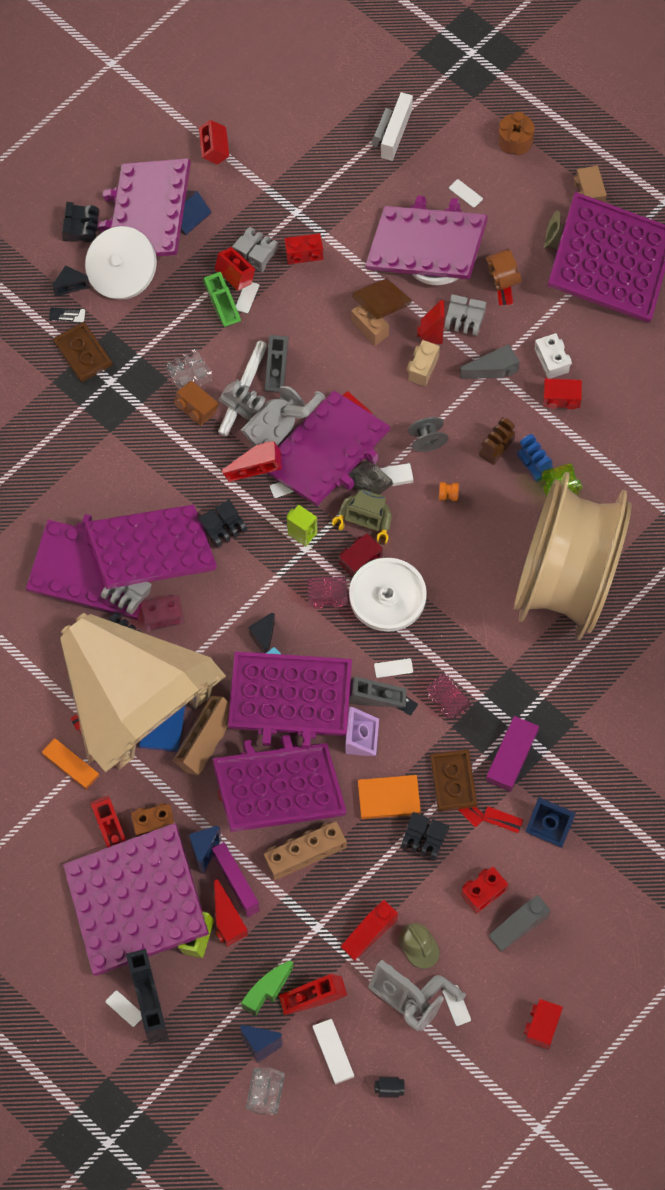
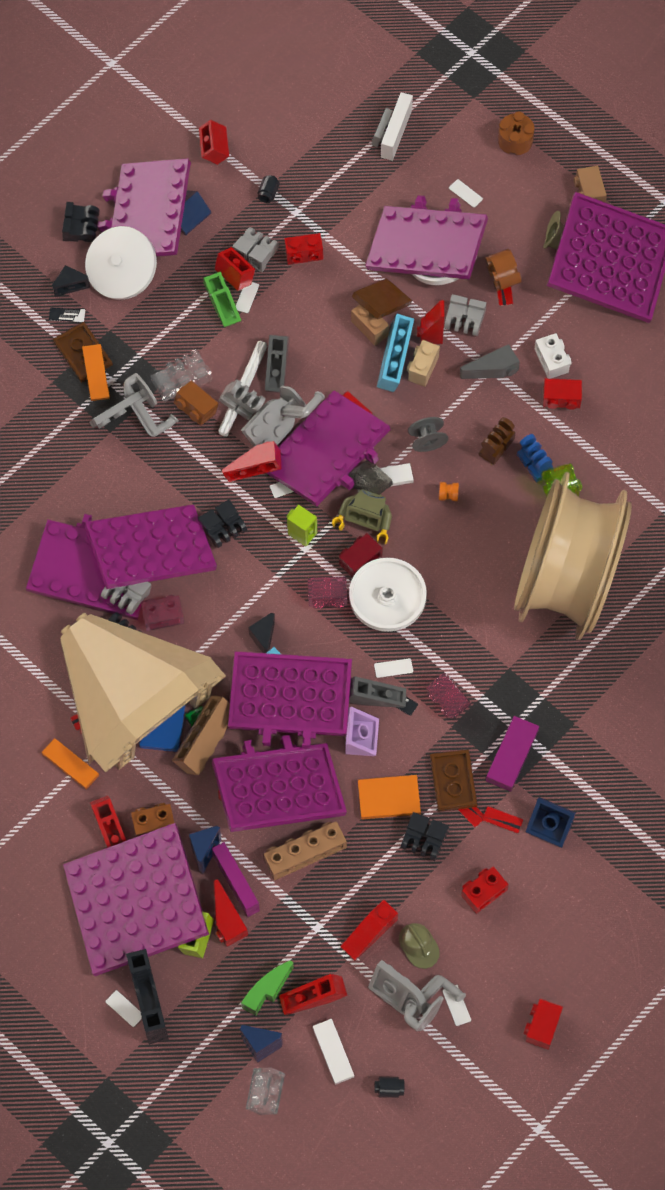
(95, 372): none -> orange tile
(135, 401): none -> light grey plate
(165, 384): none -> clear brick
(193, 715): none -> green tile
(268, 188): none -> black brick
(395, 353): none -> medium azure brick
(520, 923): dark grey slope -> none

